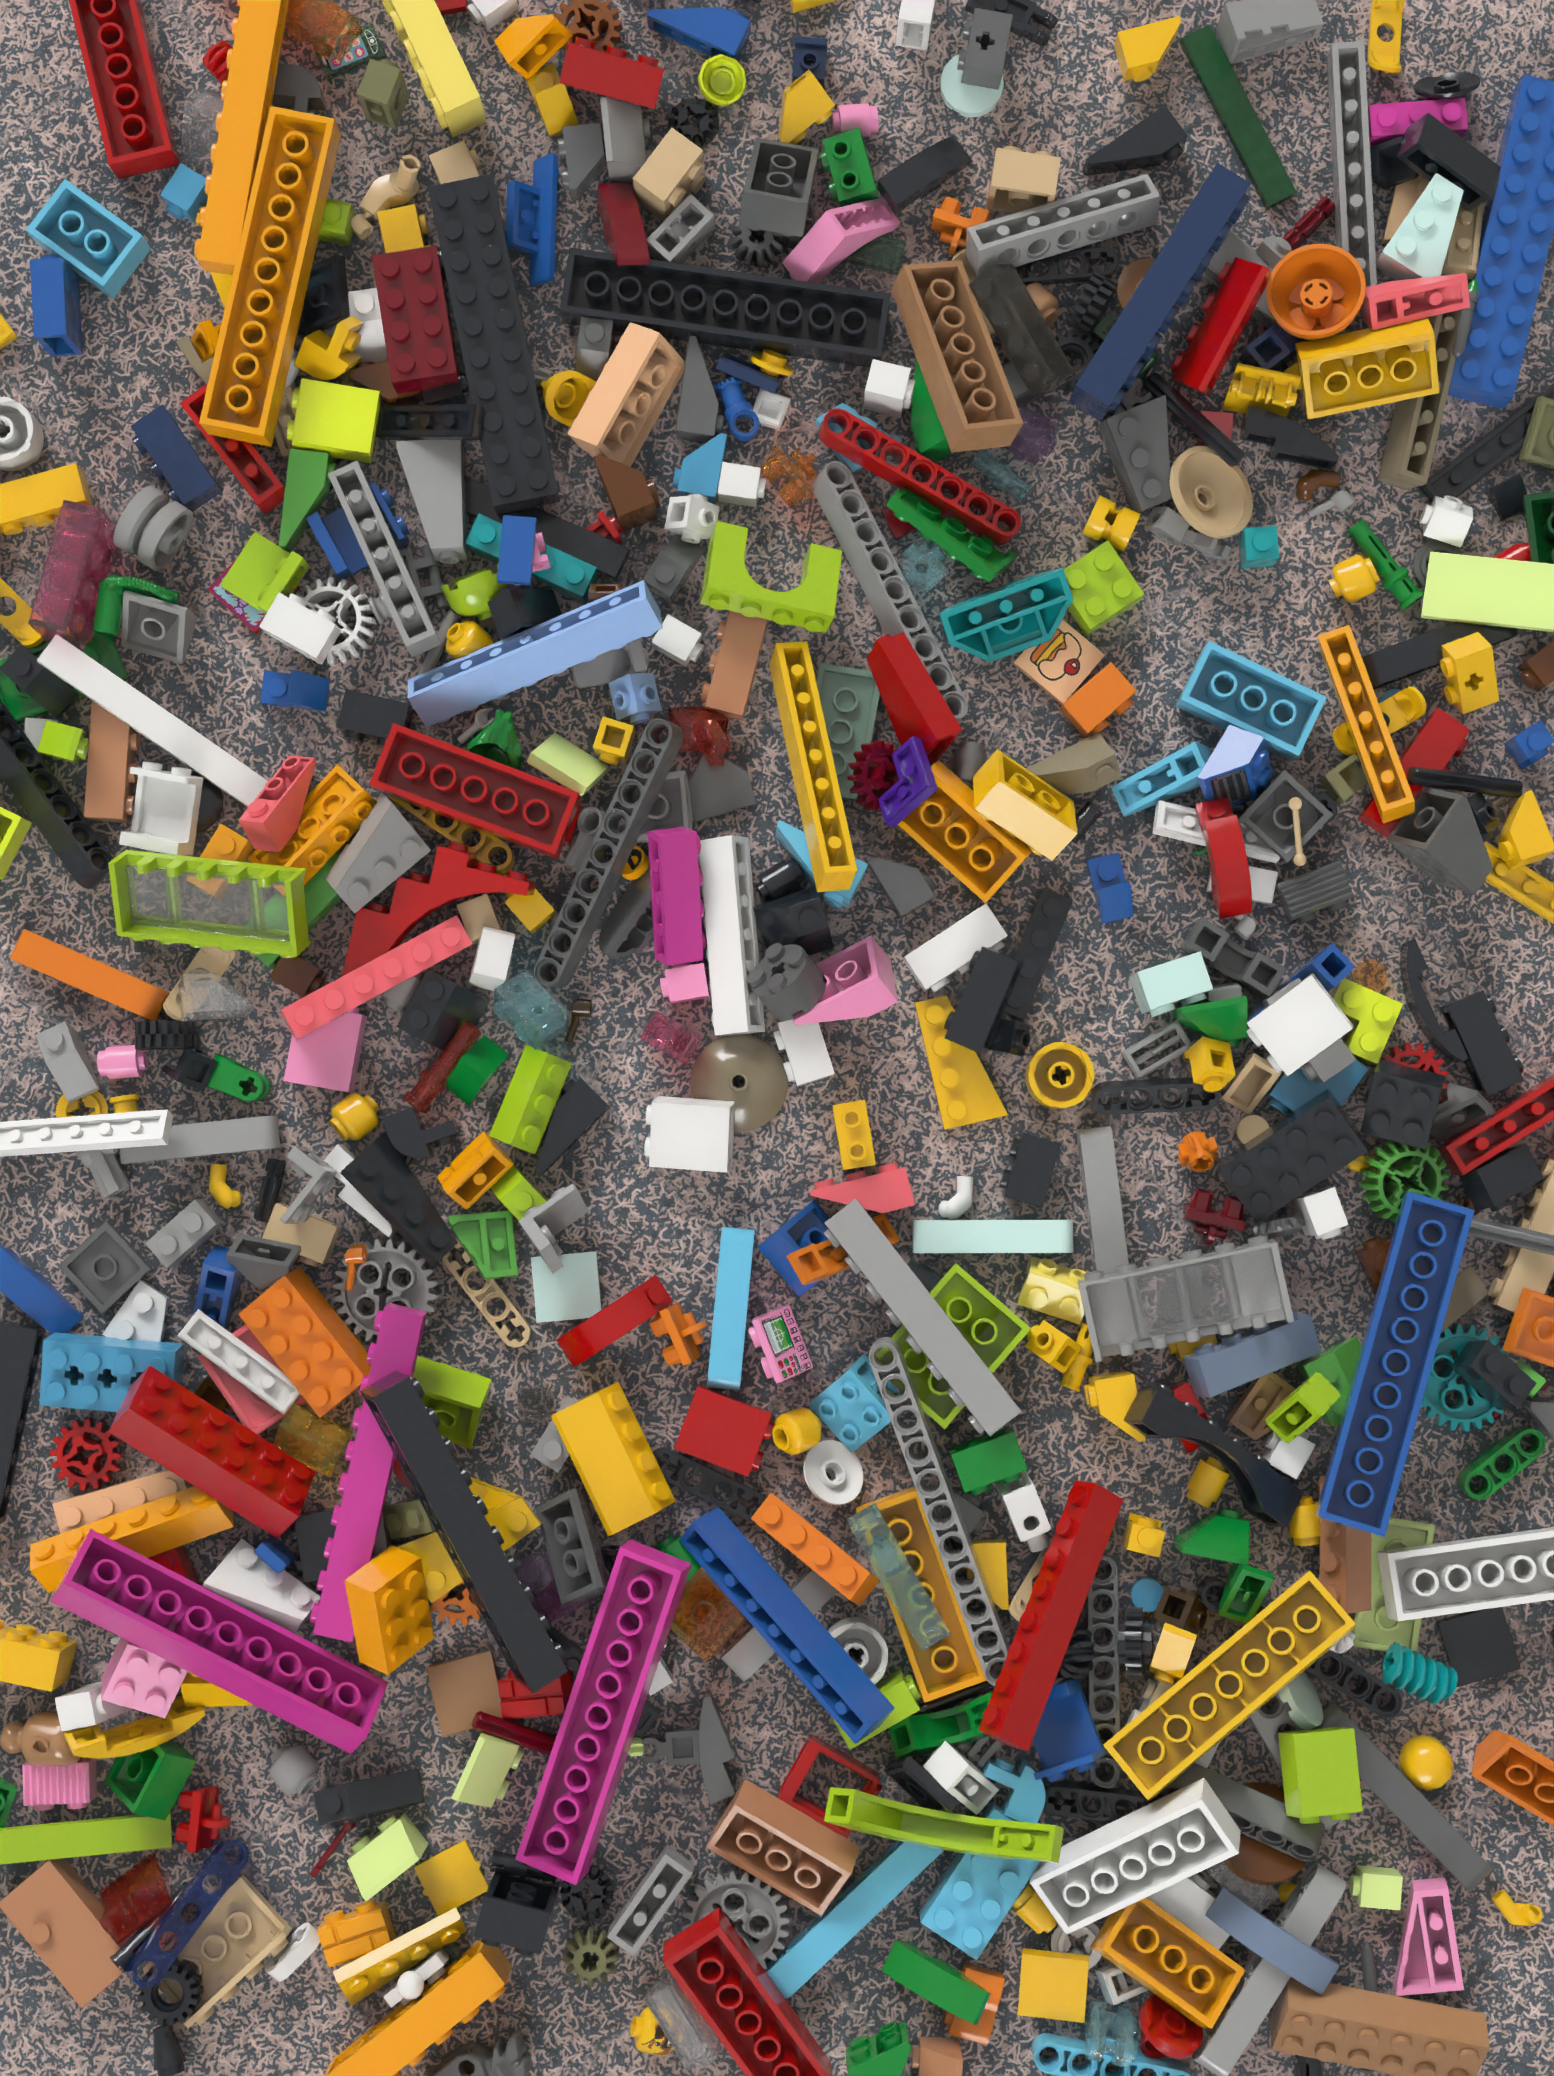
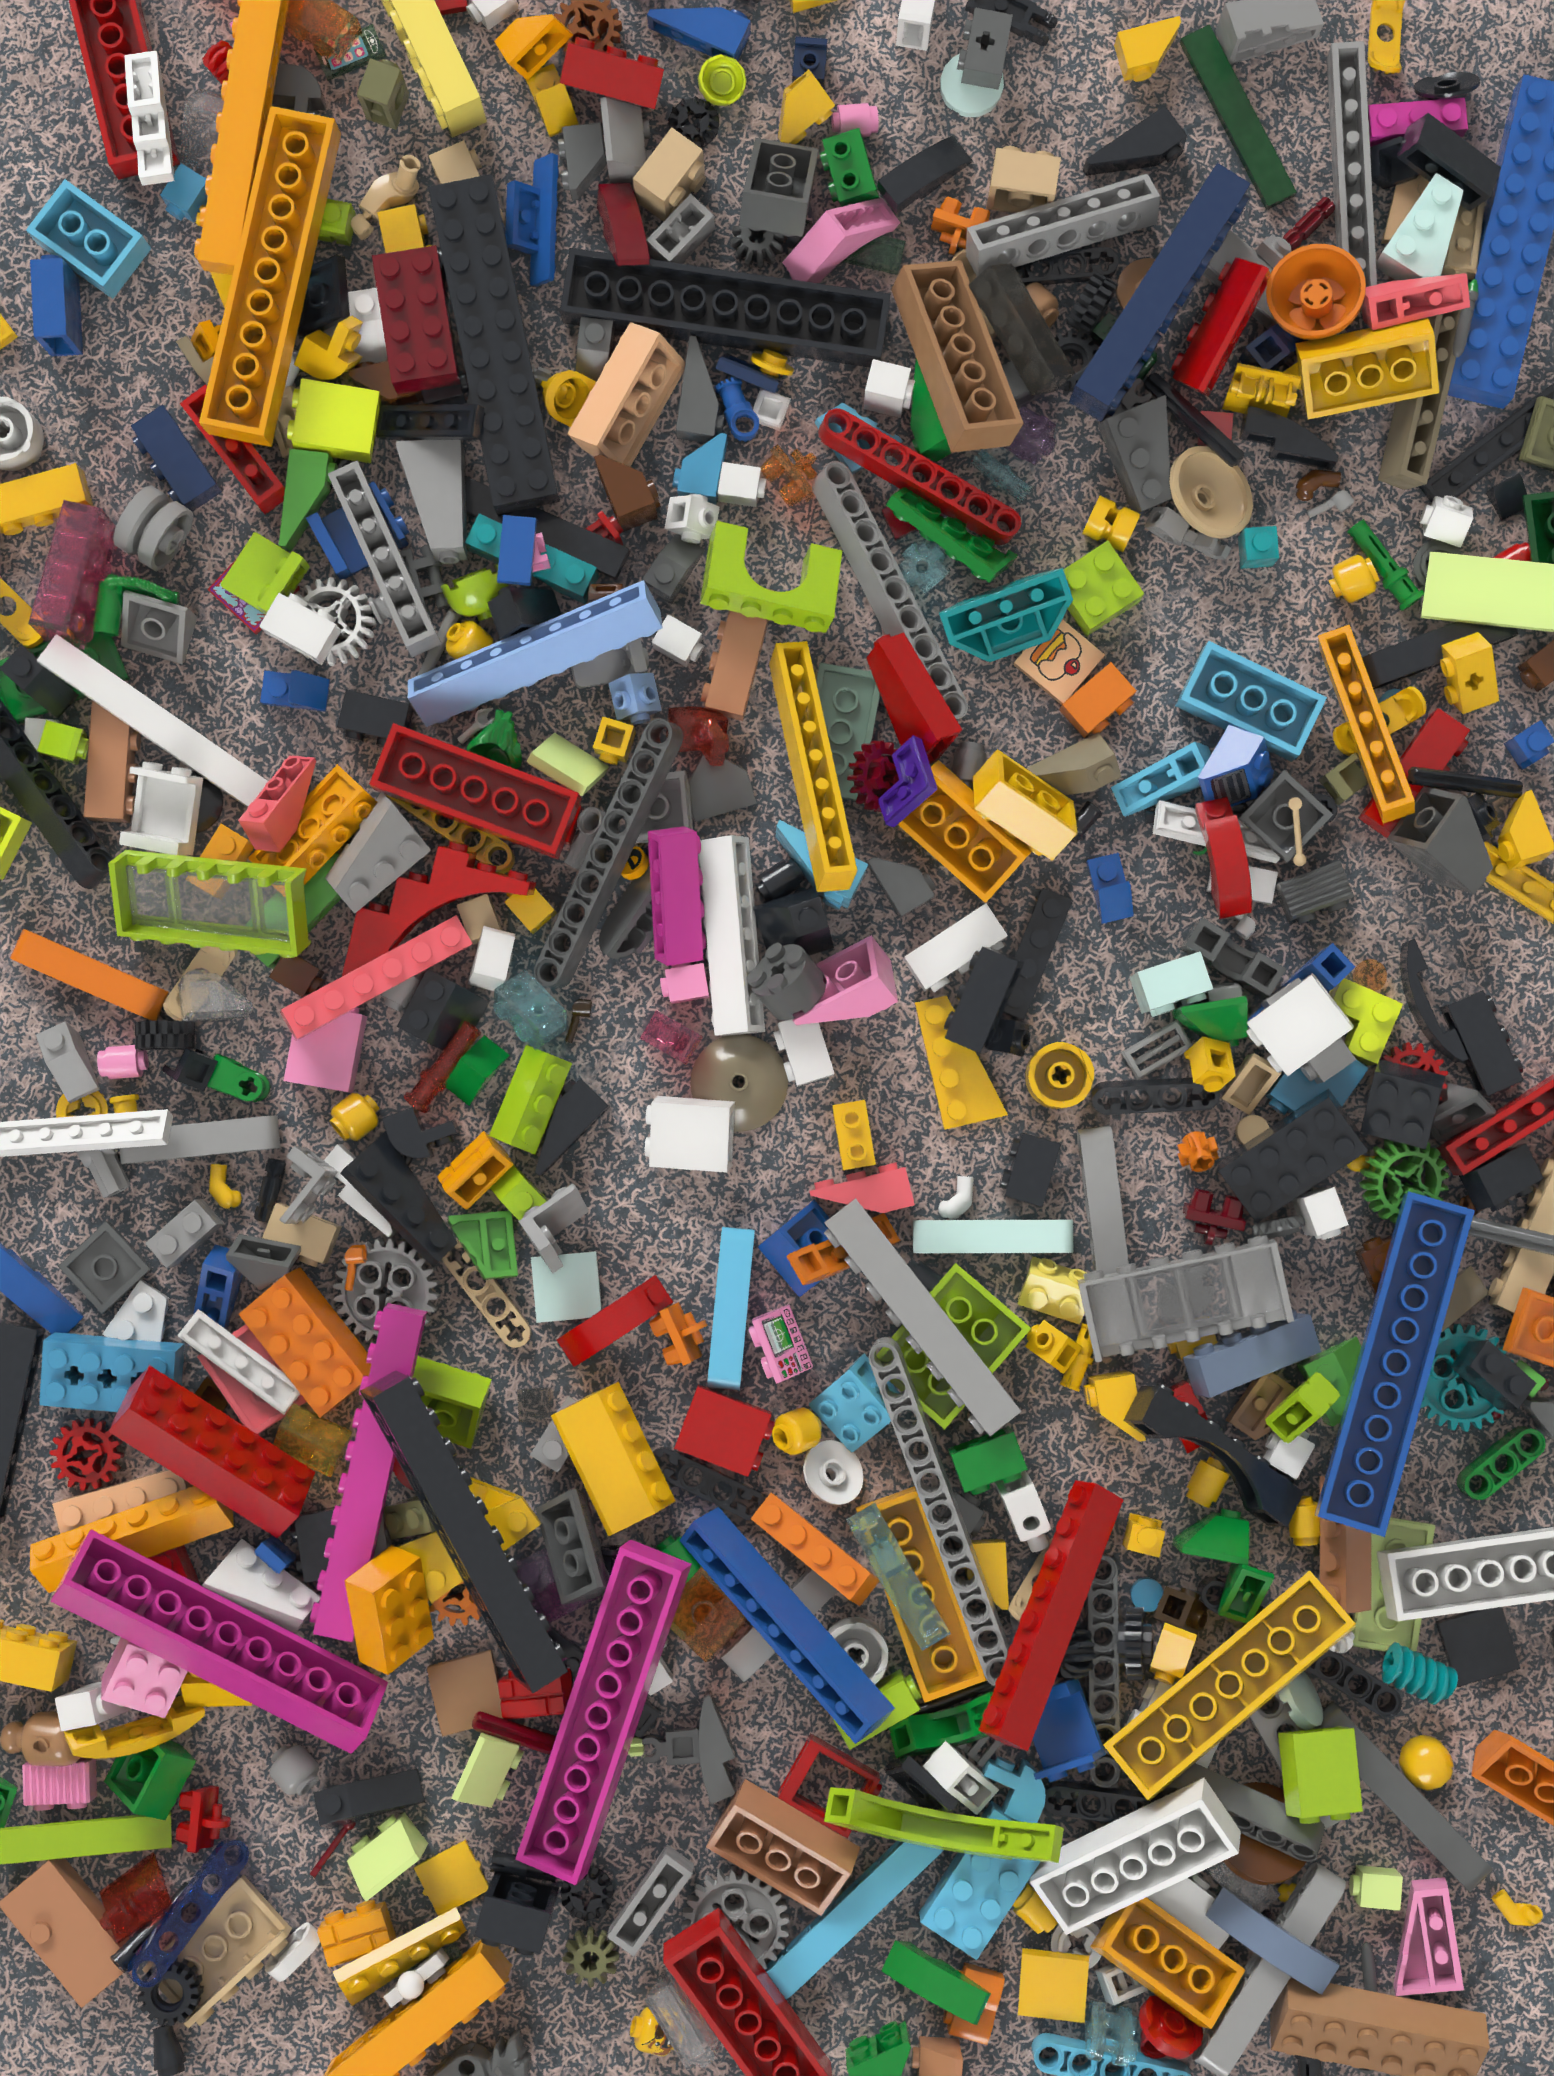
(149, 118): none -> white slope

